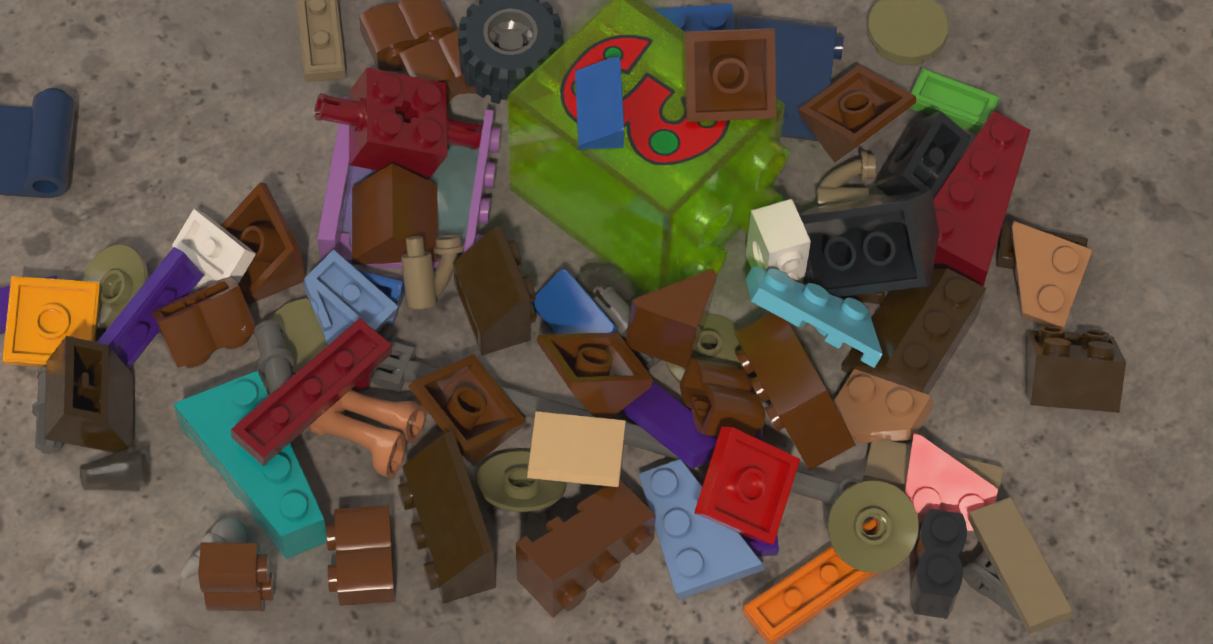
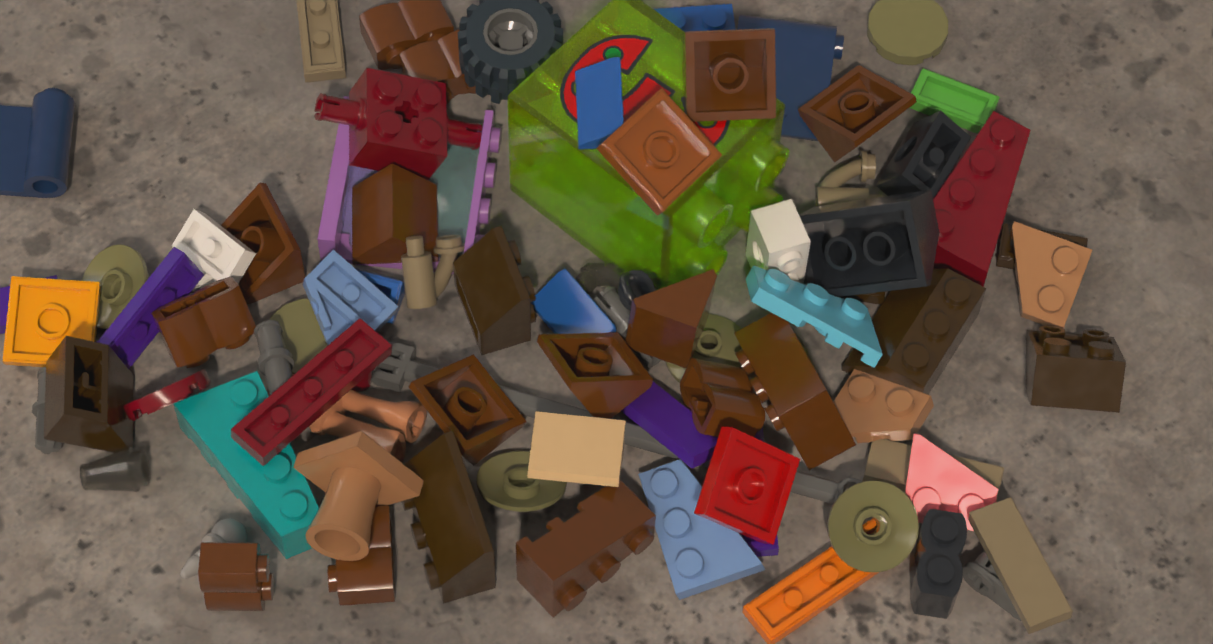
(166, 395): none -> dark red tile
(356, 479): none -> medium nougat plant
(636, 284): none -> black tile
(659, 152): none -> dark orange tile

